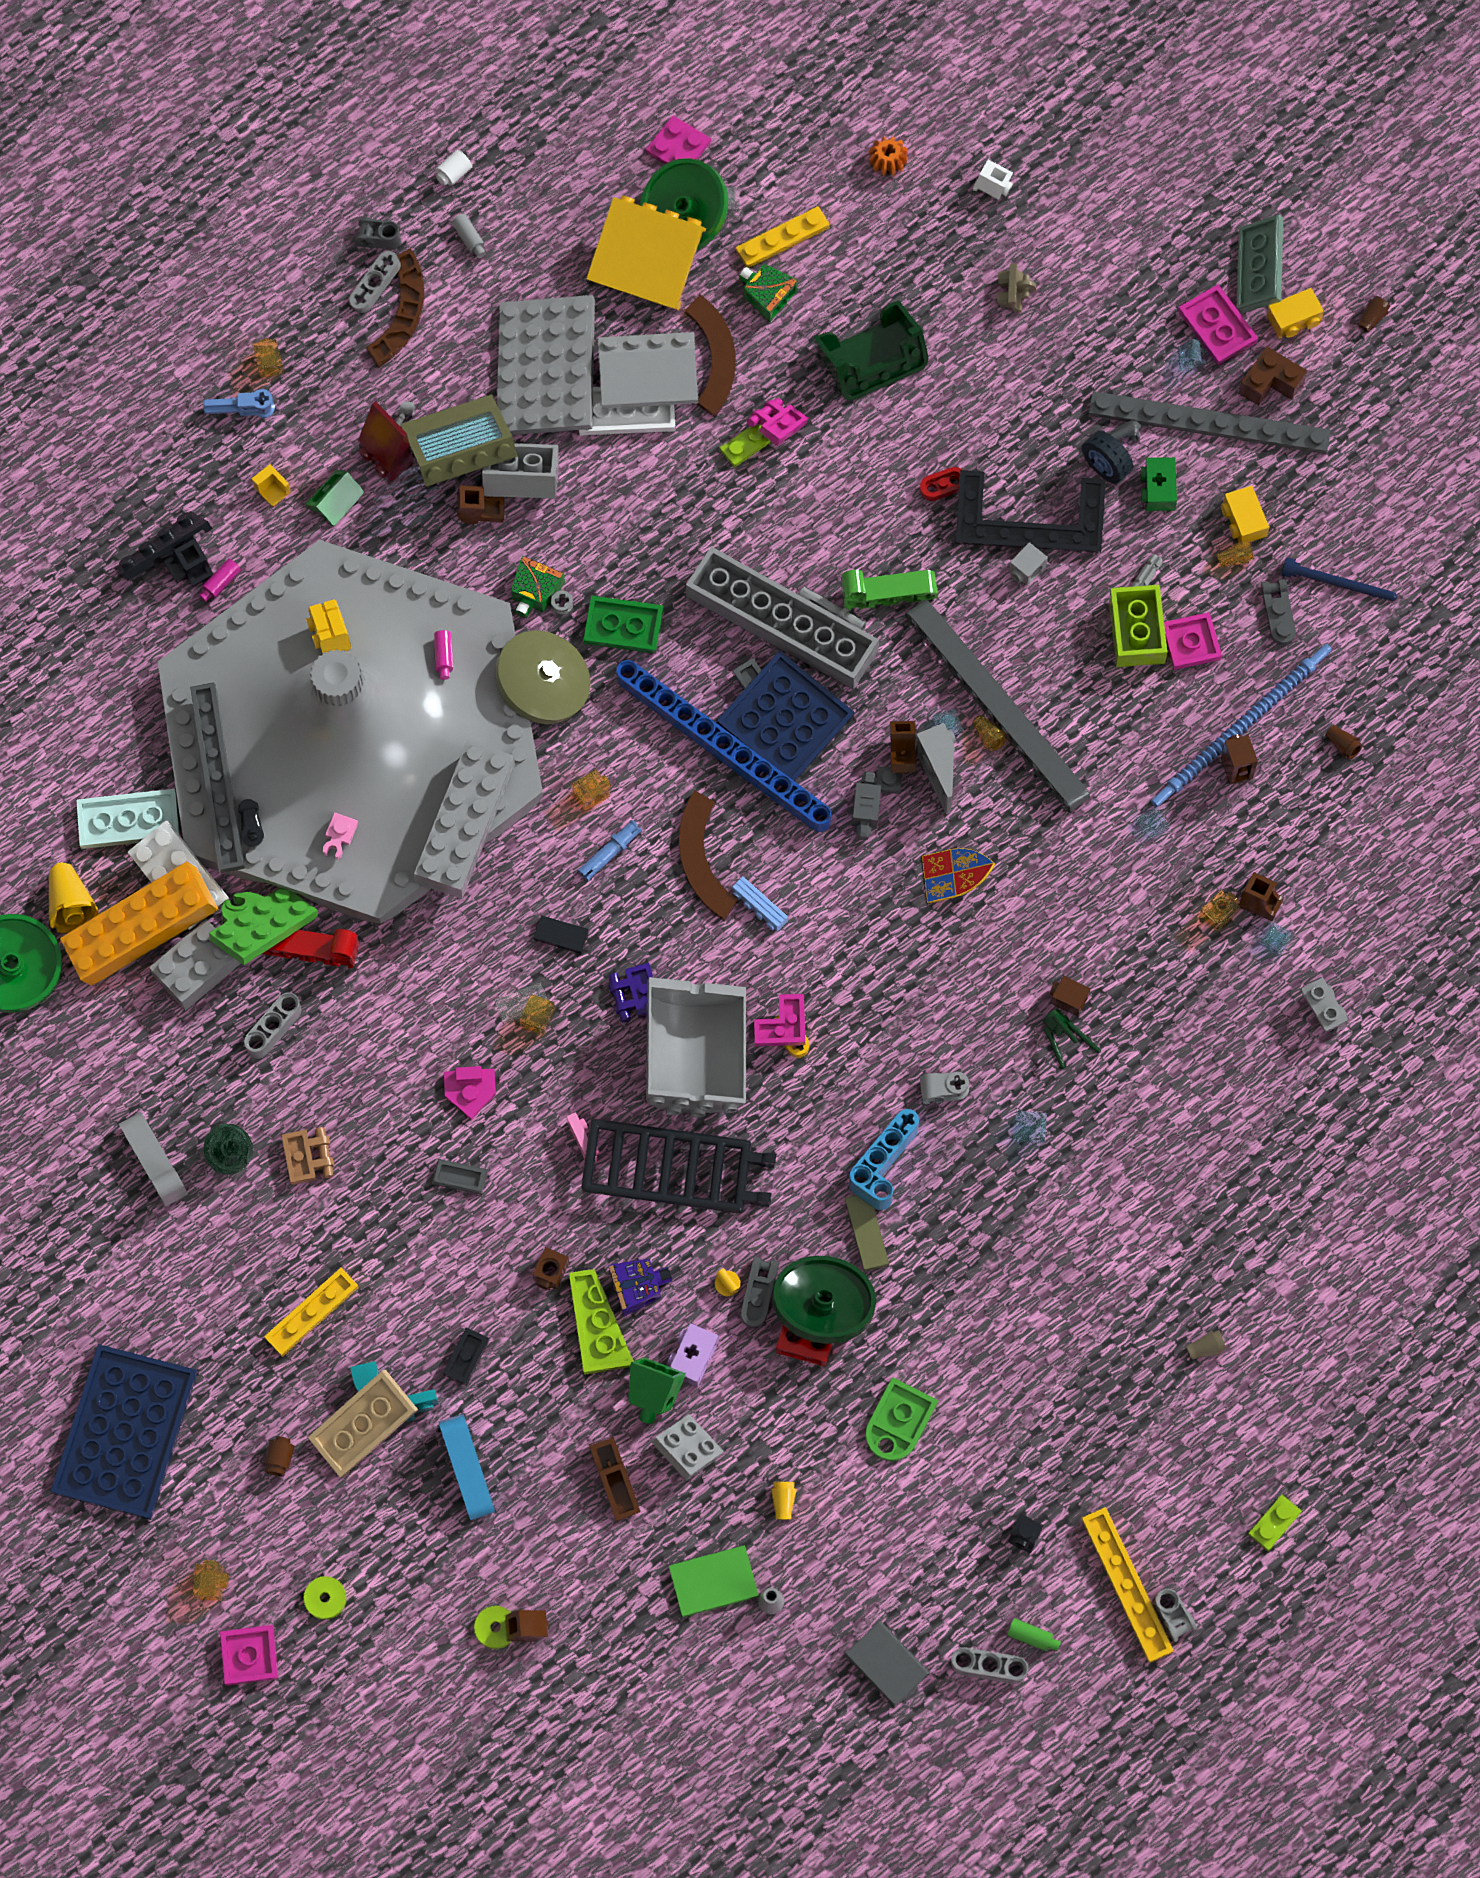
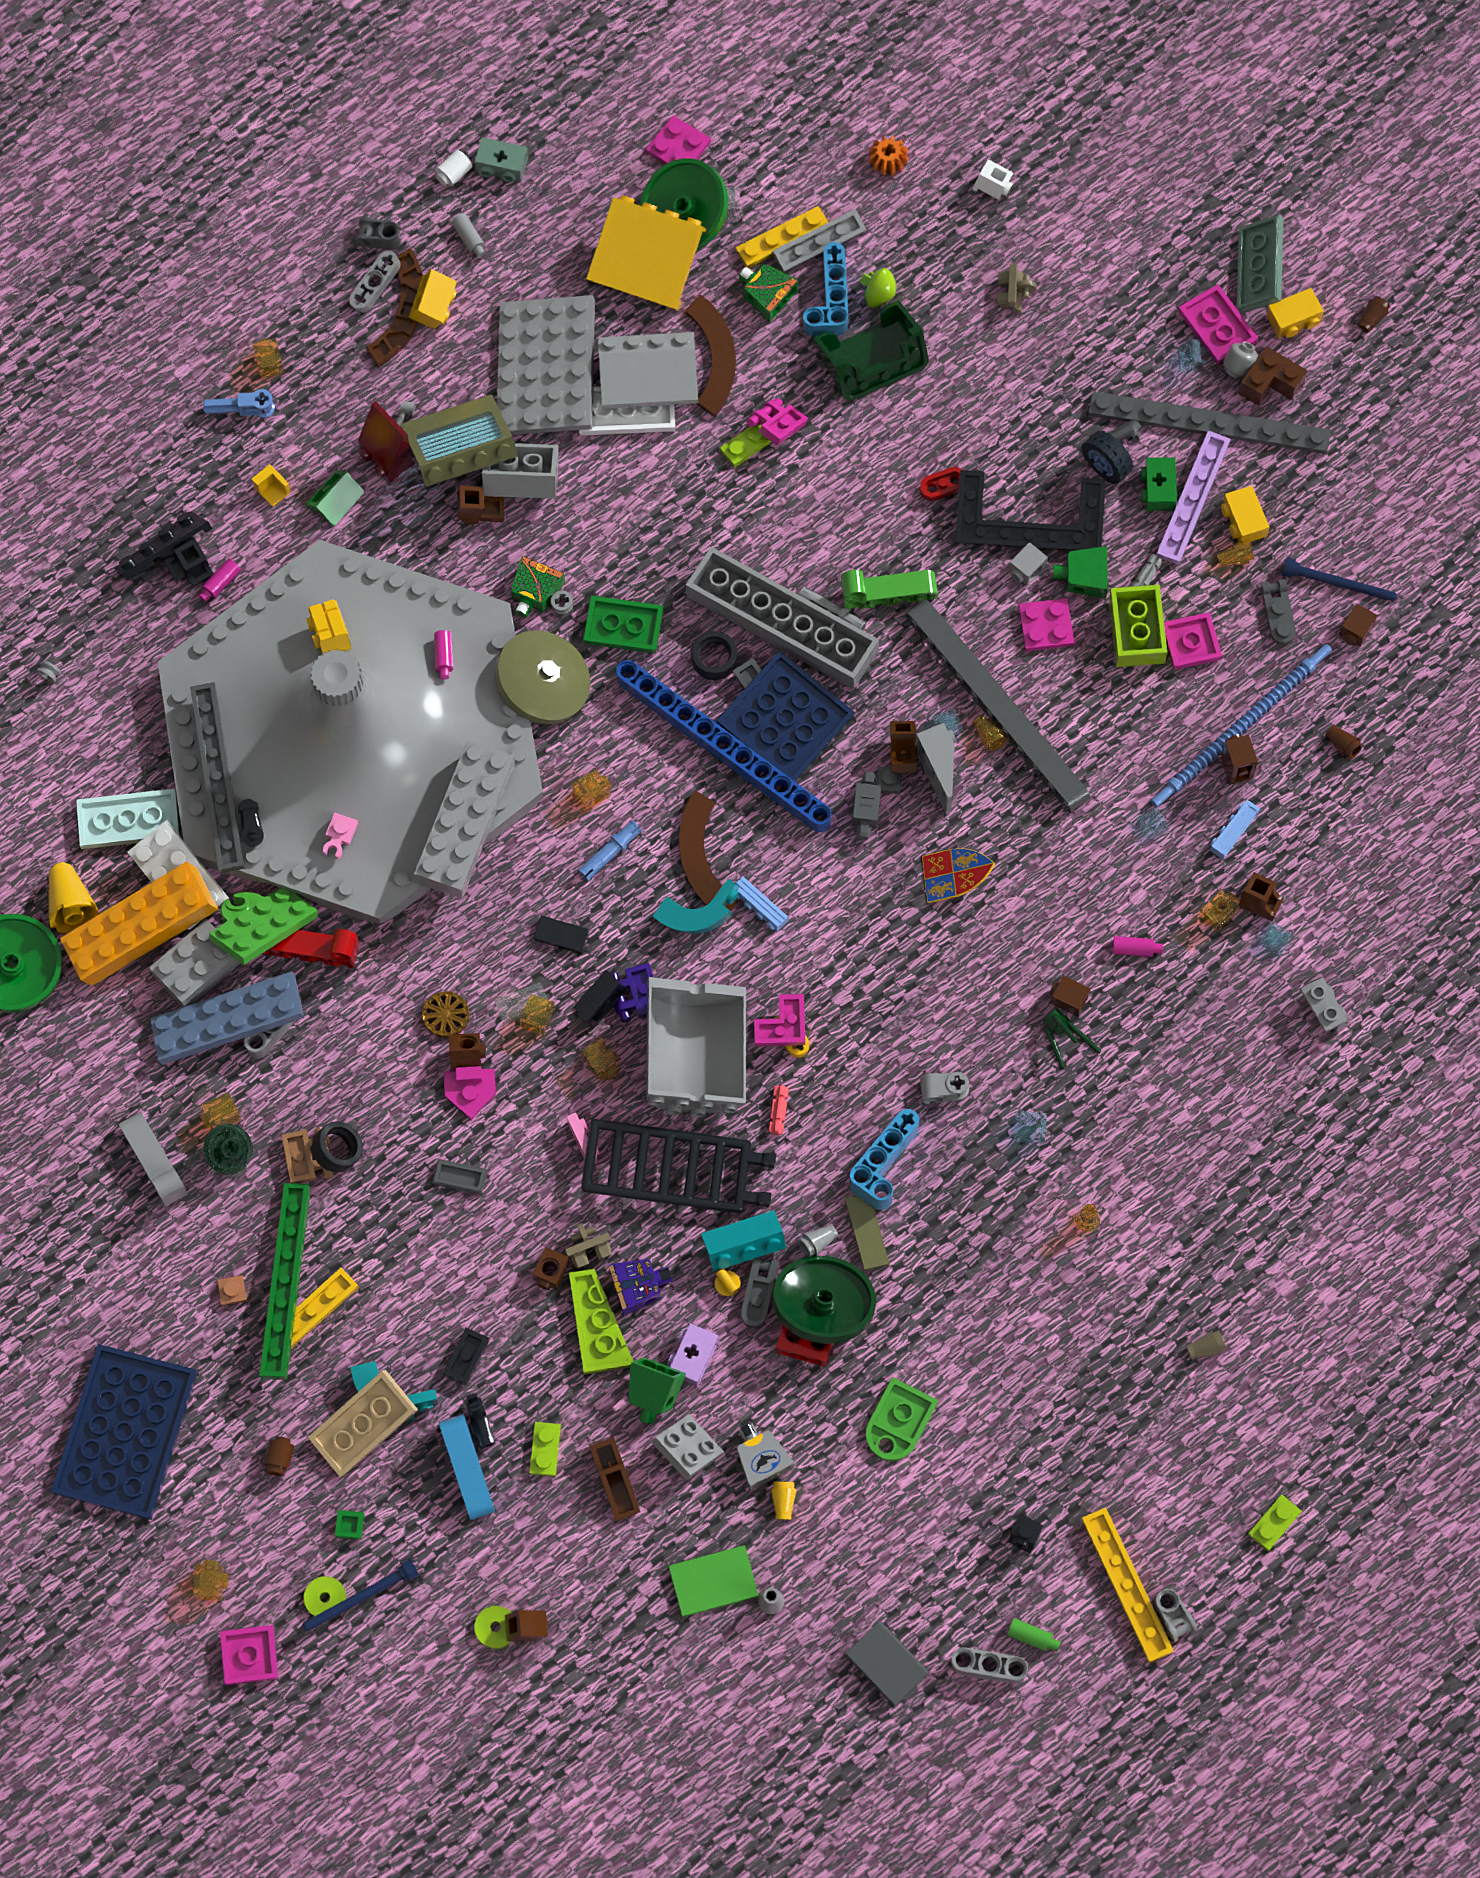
(49, 671): none -> light grey bush
(220, 1111): none -> clear yellow brick
(226, 1018): none -> sand blue plate
(232, 1290): none -> nougat plate
(285, 1281): none -> green plate
(349, 1525): none -> green plate
(350, 1137): none -> black tyre
(405, 1572): none -> dark blue piece
(433, 299): none -> yellow brick
(445, 1014): none -> pearl gold wheel
(466, 1050): none -> reddish brown brick
(480, 1424): none -> black bar
(501, 160): none -> sand green brick
(545, 1449): none -> lime plate
(599, 1243): none -> dark tan hips
(600, 998): none -> black panel
(600, 1060): none -> clear yellow brick
(701, 919): none -> teal arch
(709, 672): none -> black tyre
(743, 1240): none -> teal brick
(762, 1457): none -> light grey torso
(778, 1110): none -> coral axle
(814, 242): none -> light grey plate
(815, 1241): none -> light grey cone
(833, 289): none -> dark azure beam
(880, 287): none -> lime piece
(1046, 624): none -> dark pink plate
(1085, 572): none -> green torso
(1085, 1222): none -> clear yellow cone
(1136, 946): none -> dark pink cylinder
(1193, 497): none -> lavender plate
(1234, 830): none -> light blue piece
(1240, 359): none -> light grey head
(1358, 625): none -> reddish brown brick

